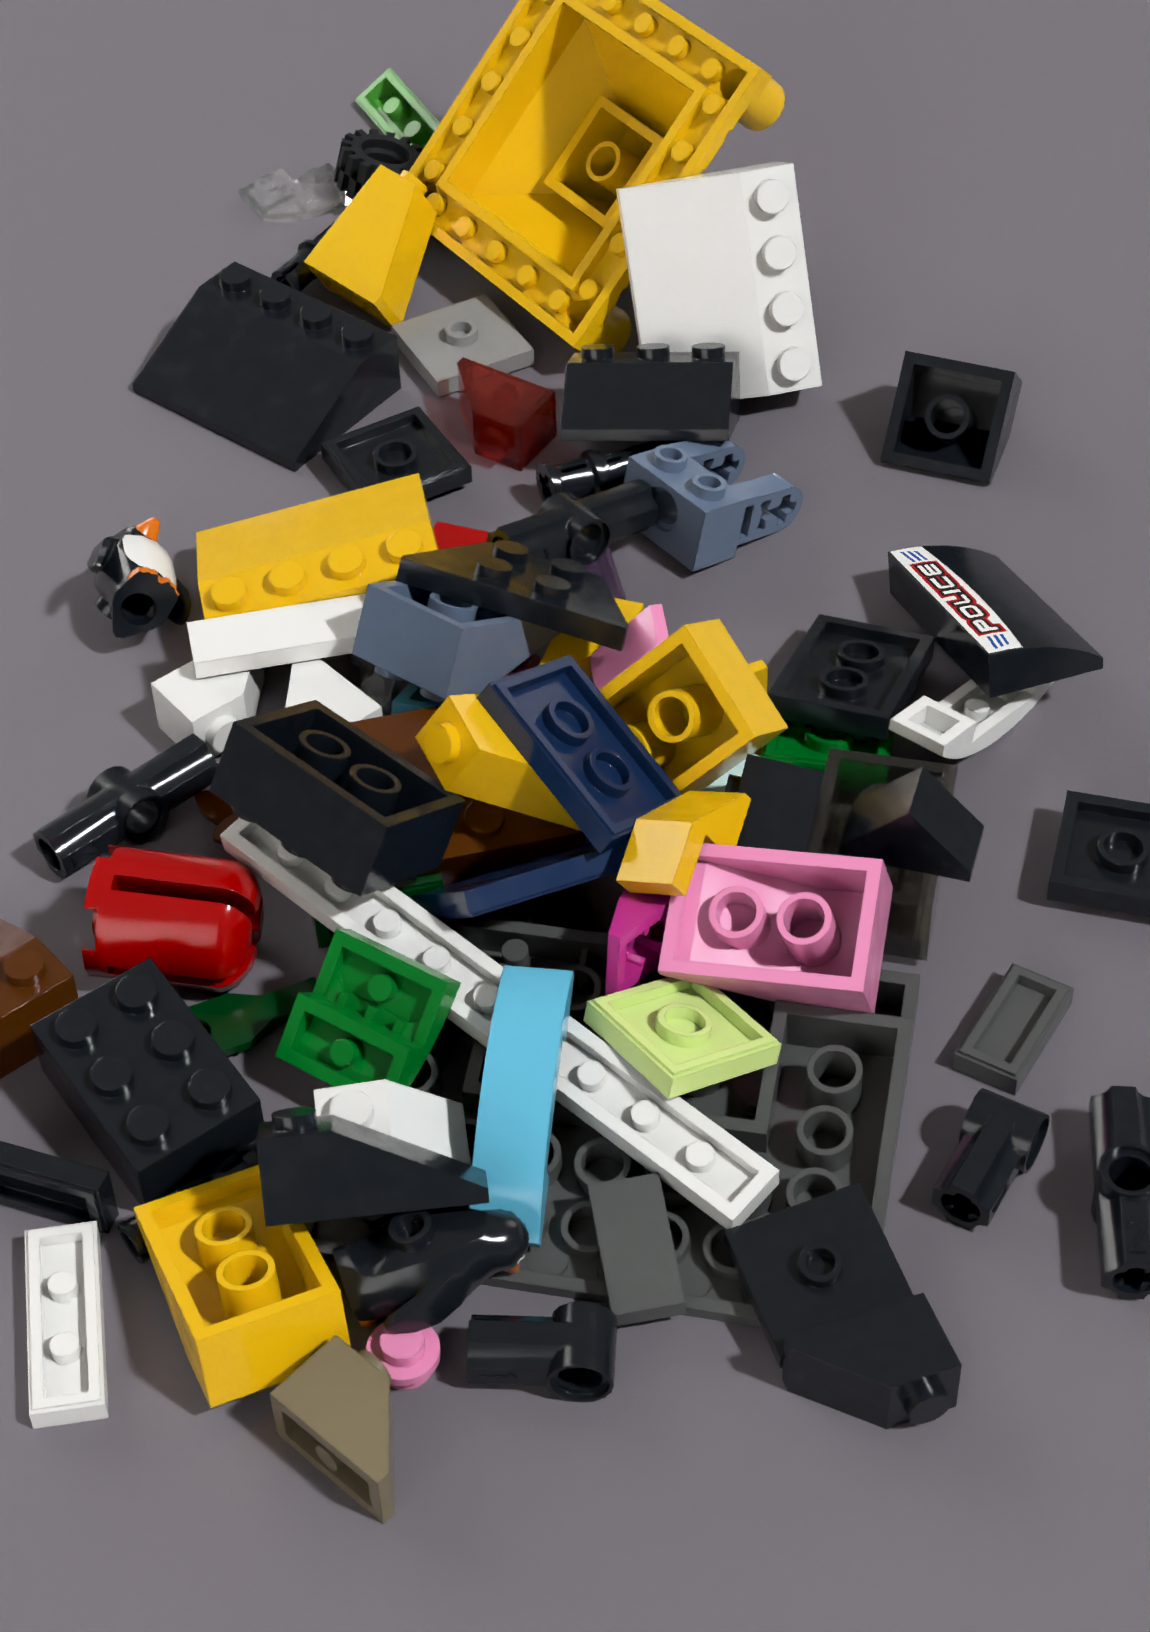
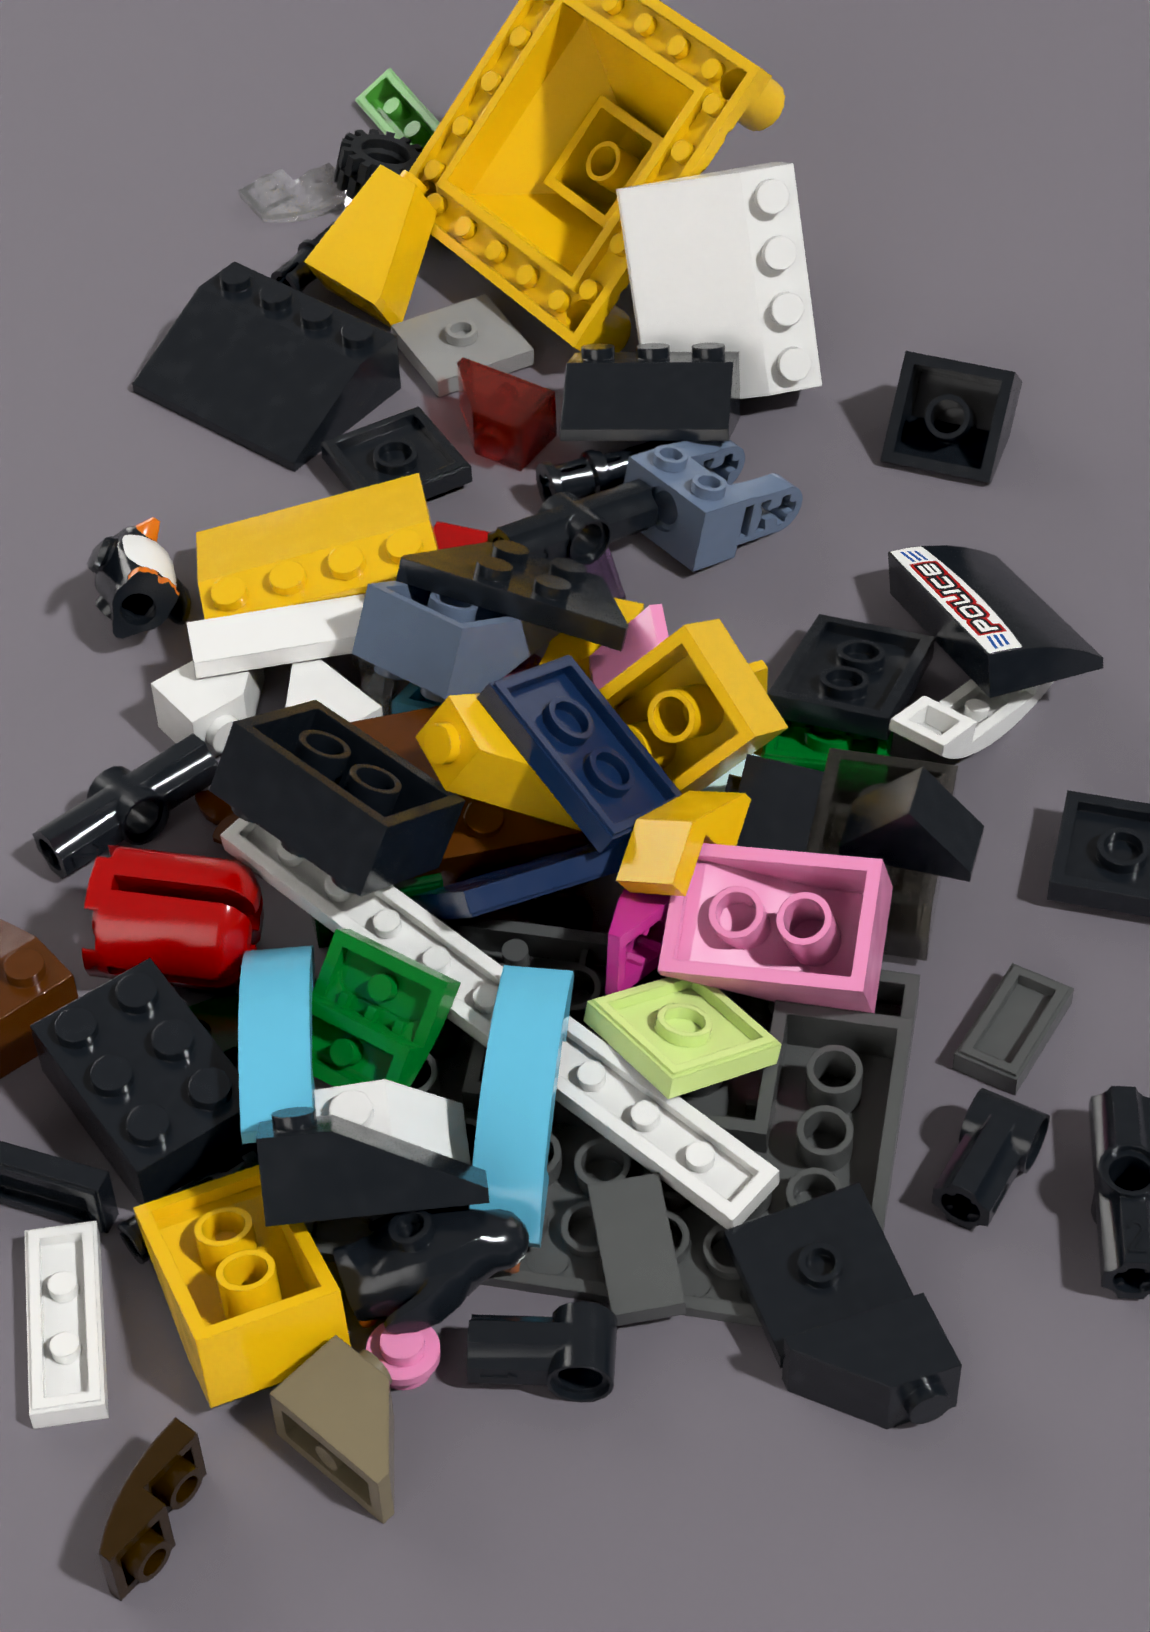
(139, 1528): none -> dark brown slope
(274, 1034): none -> medium azure slope

